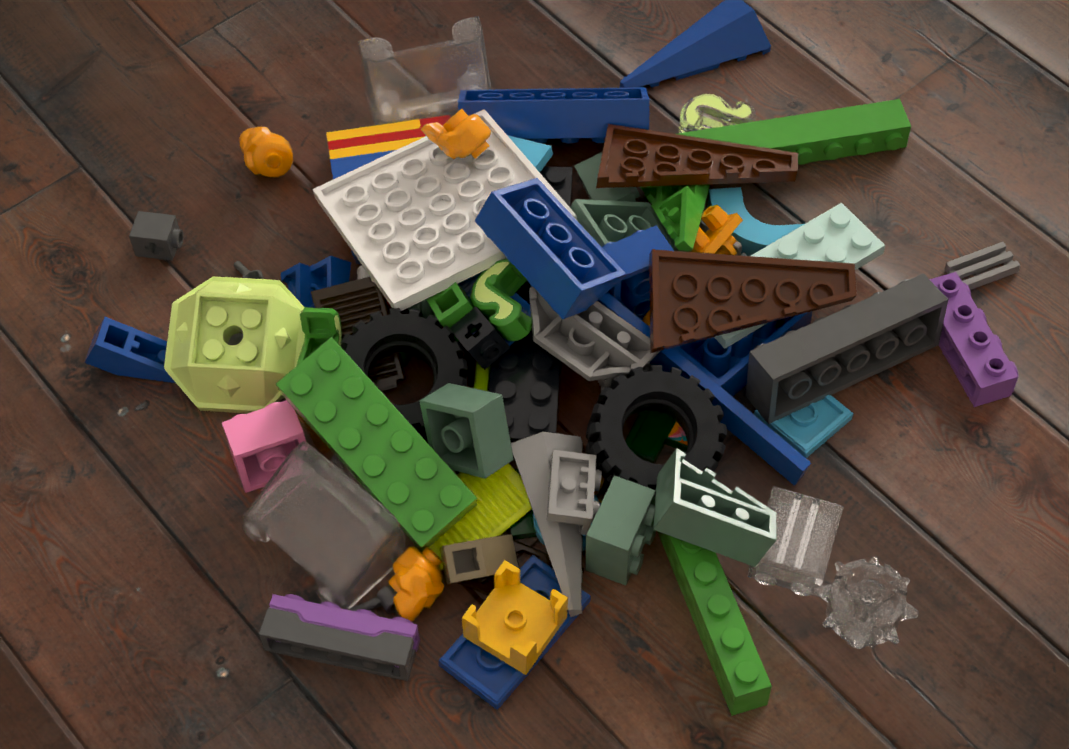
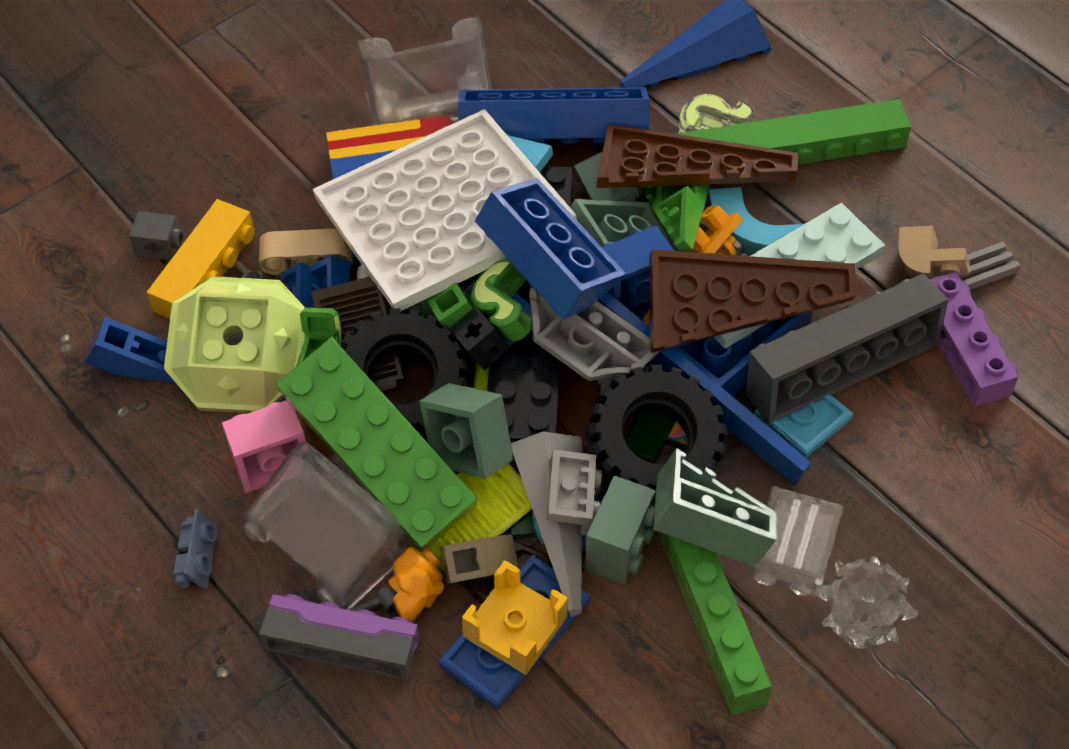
(198, 538): none -> sand blue hinge
(204, 254): none -> yellow brick
(265, 152): light orange head -> none
(287, 248): none -> tan beam
(459, 135): light orange head -> none
(920, 254): none -> tan brick

